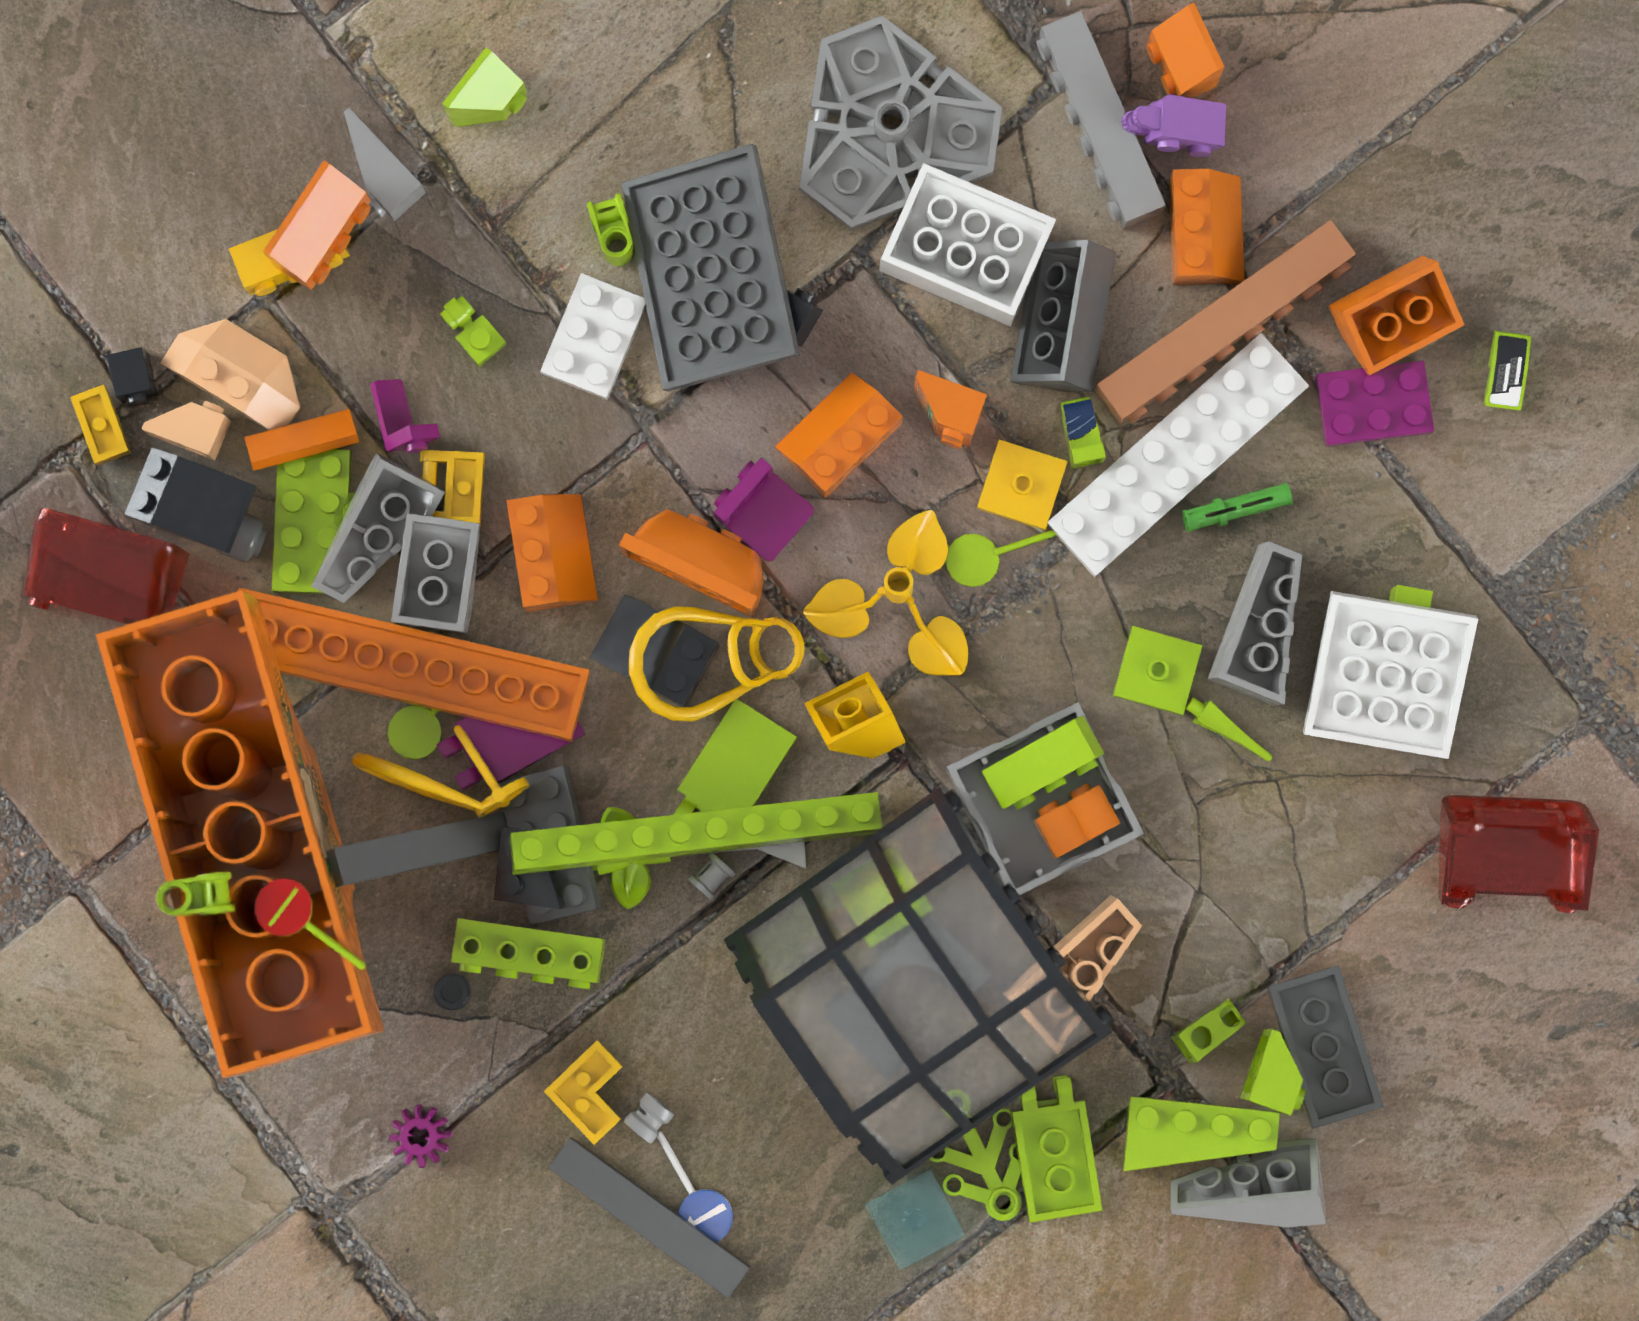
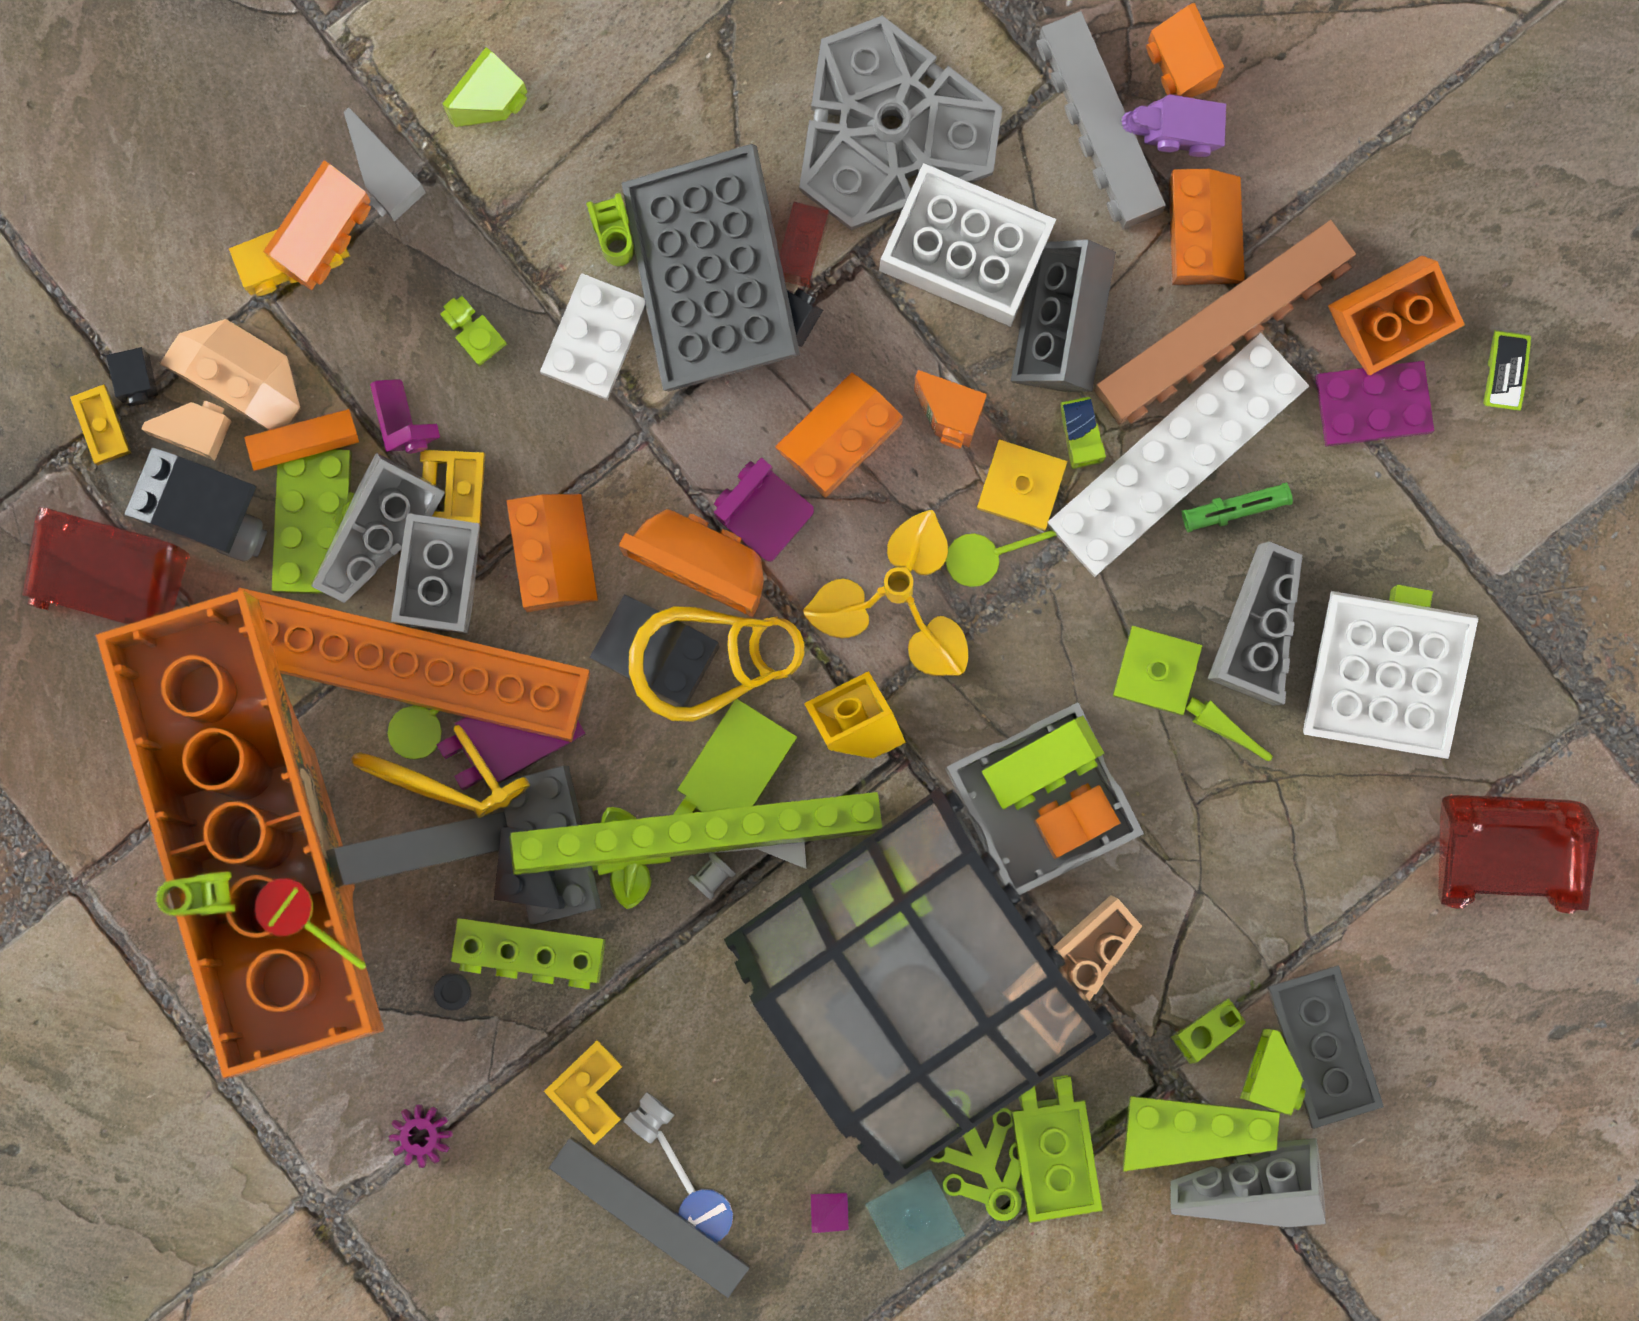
(803, 243): none -> clear red brick
(829, 1212): none -> magenta slope

